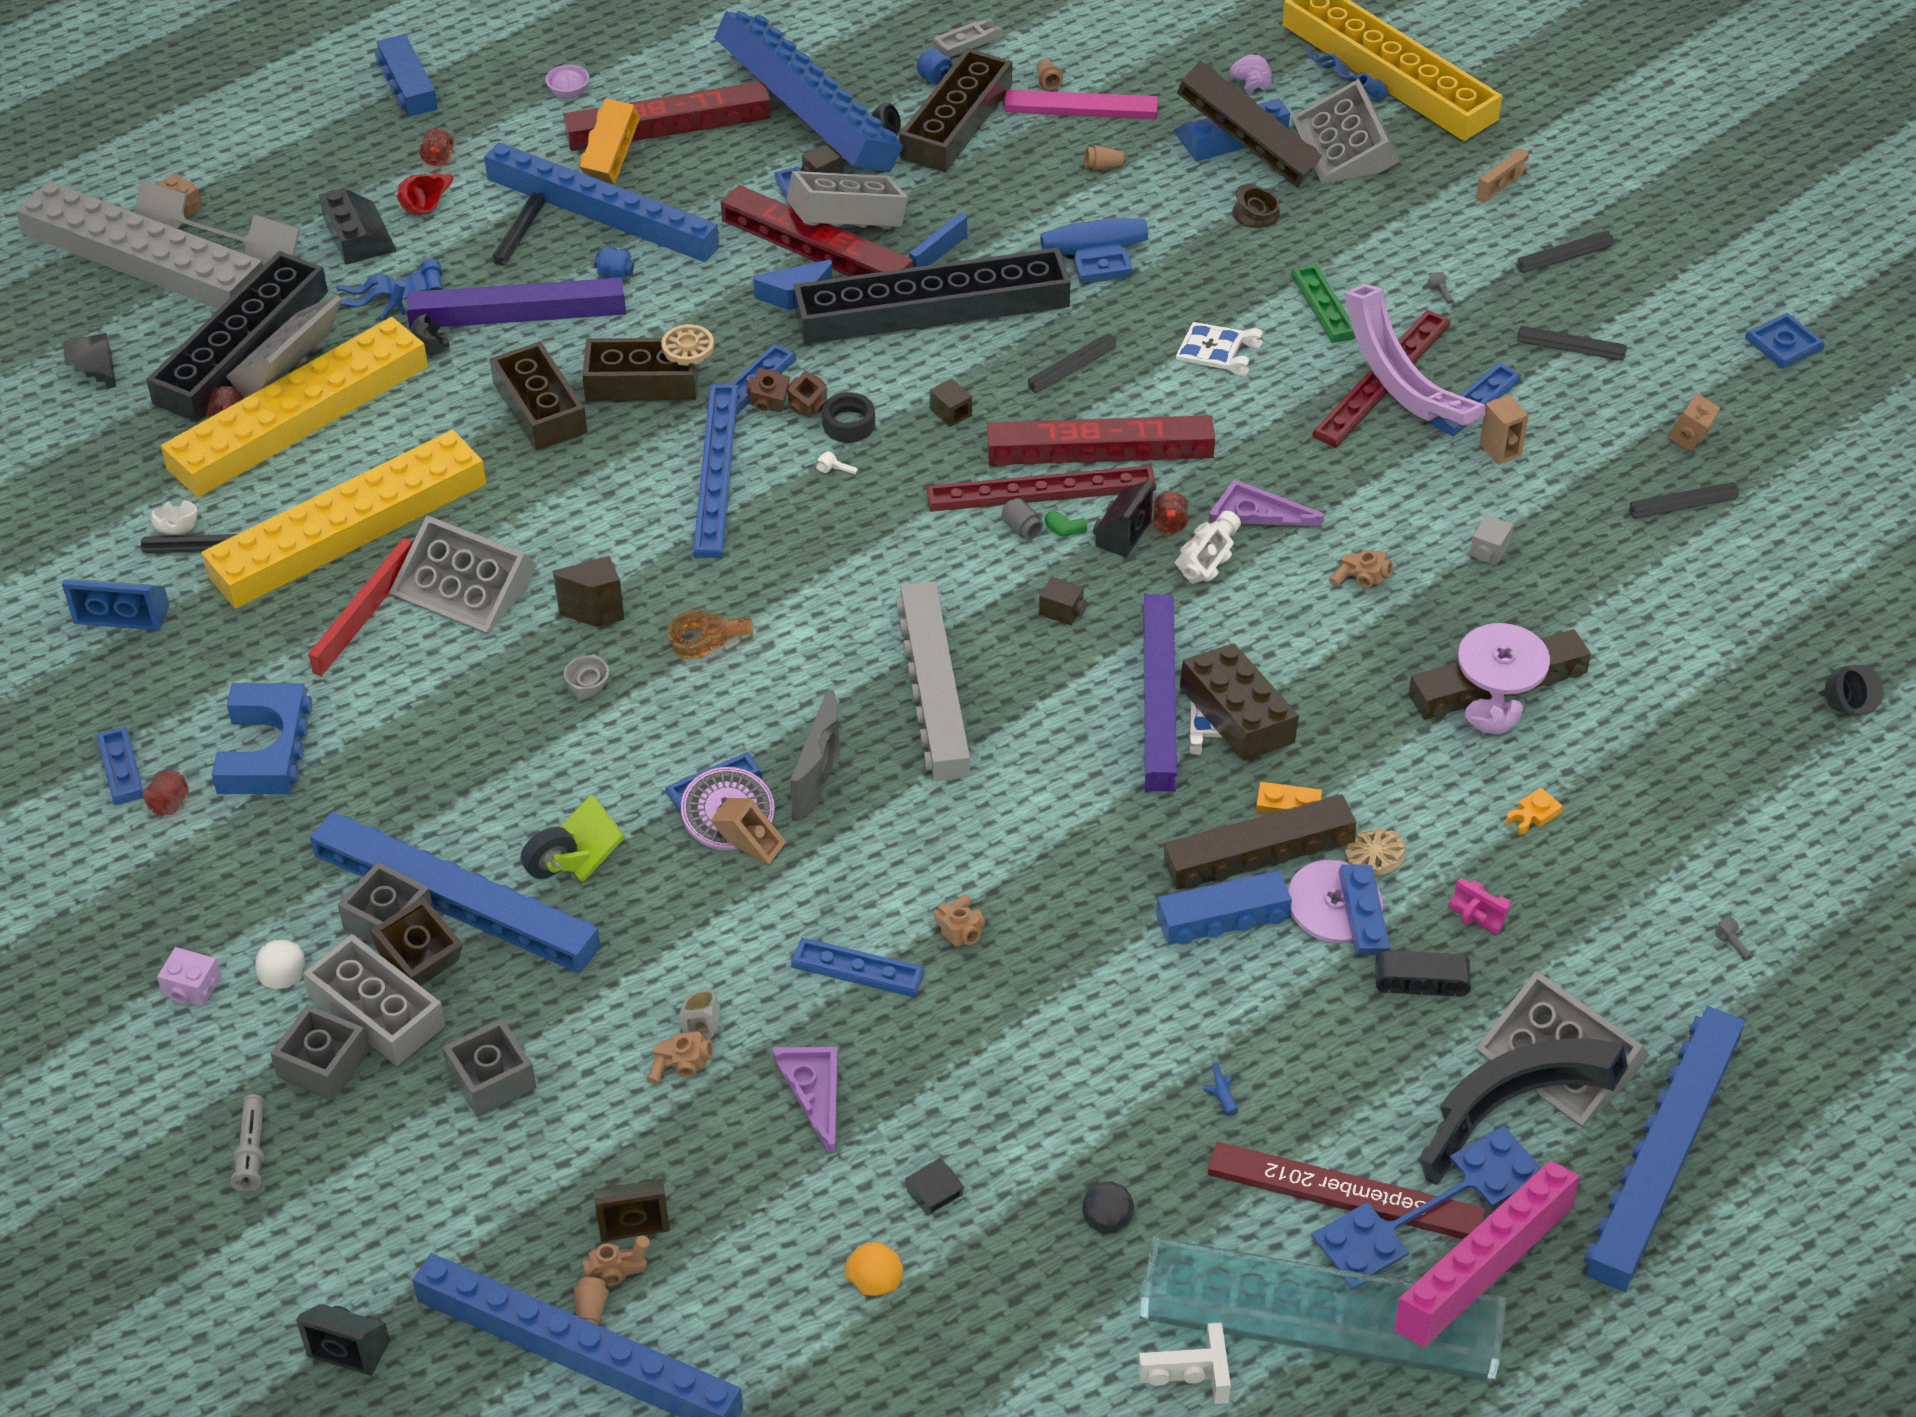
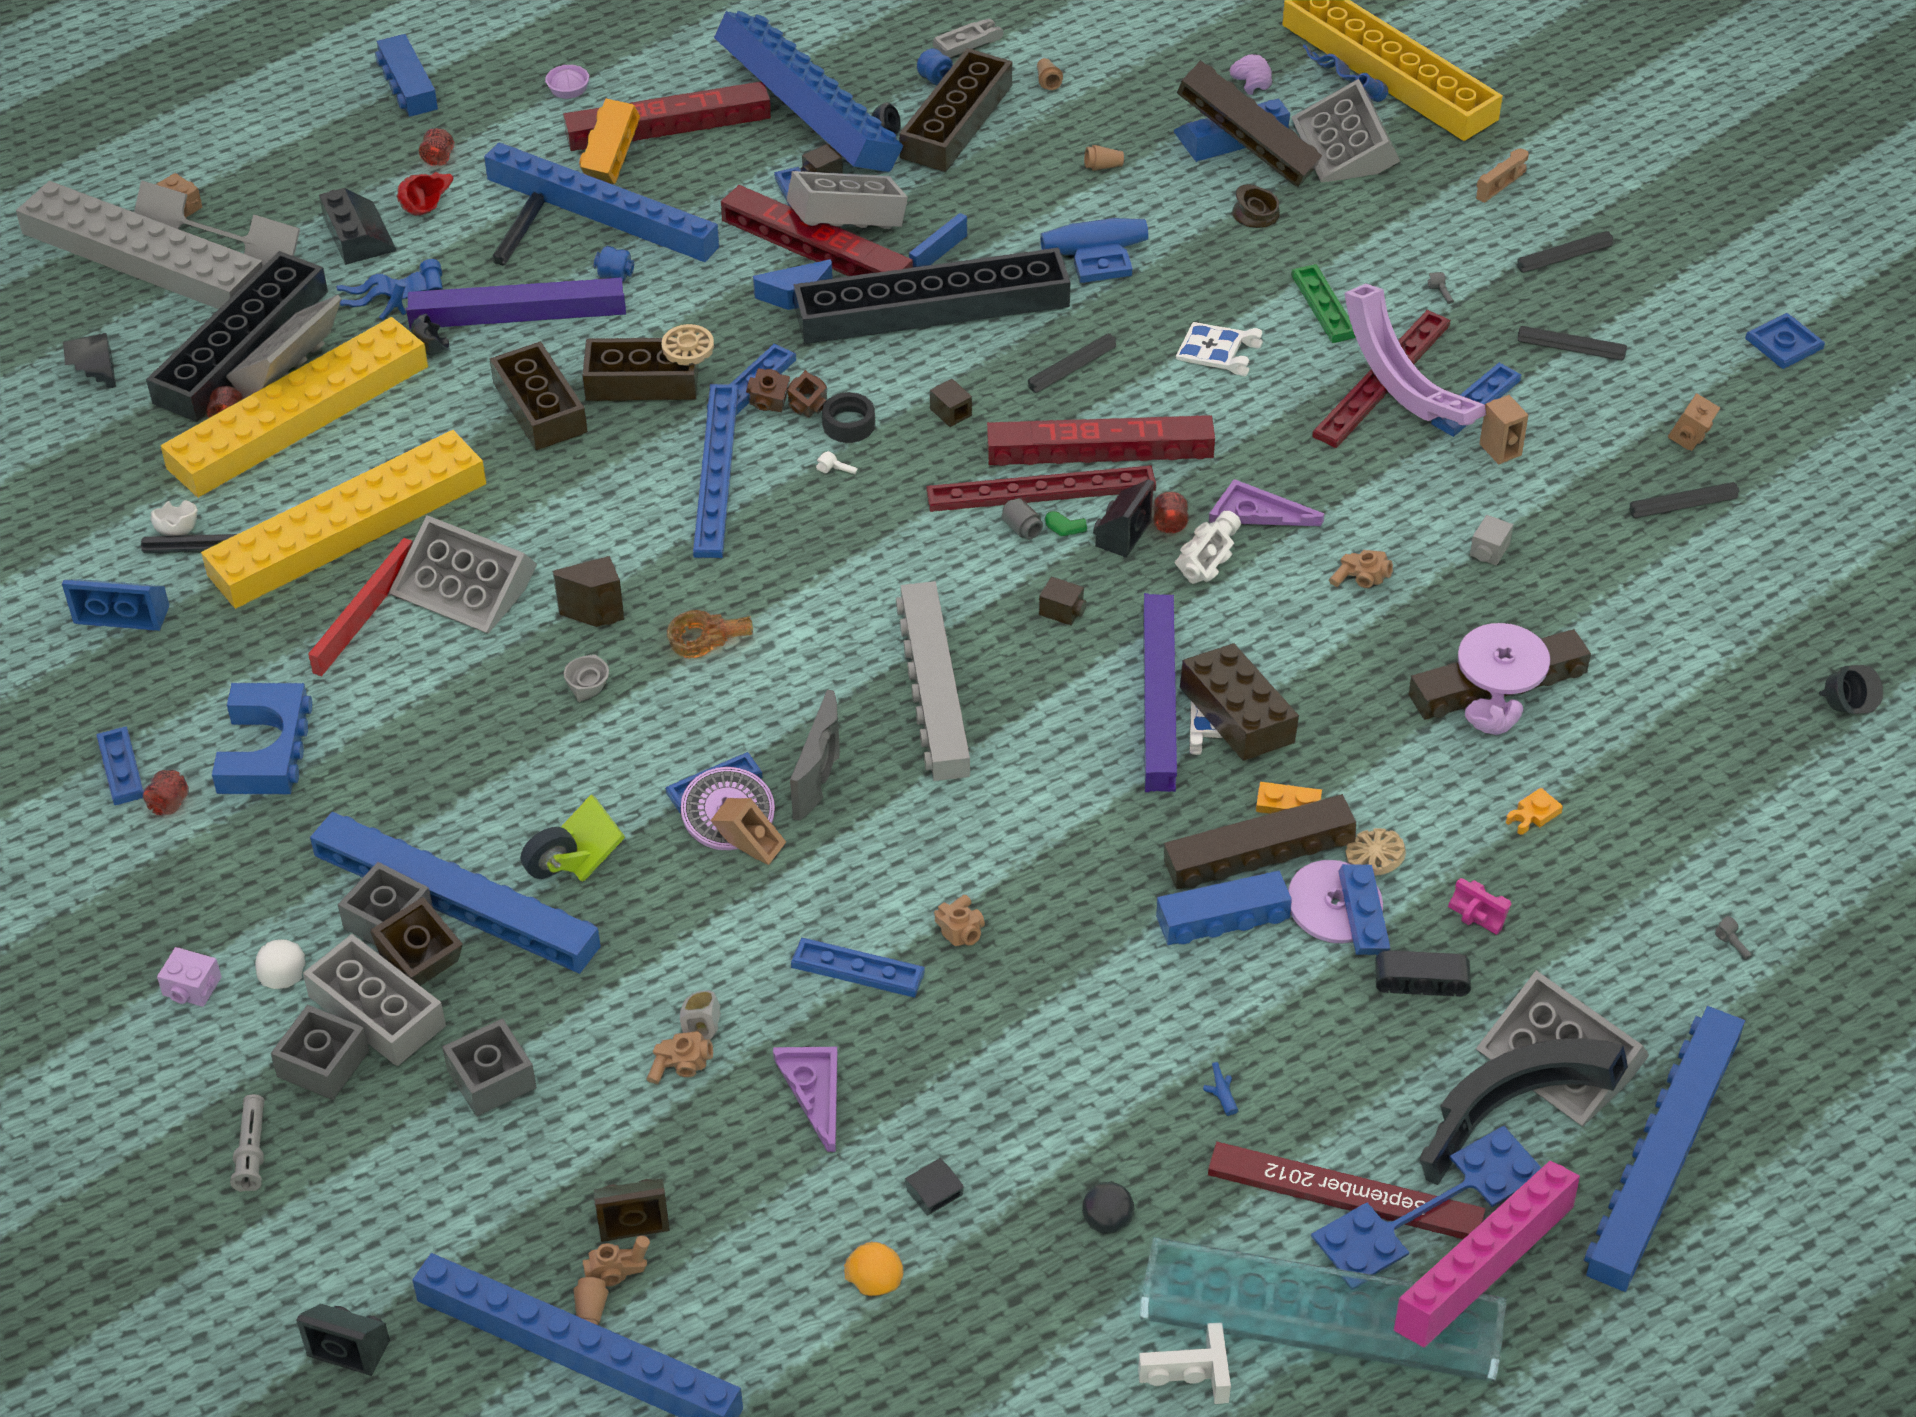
(1081, 104): dark pink tile -> none

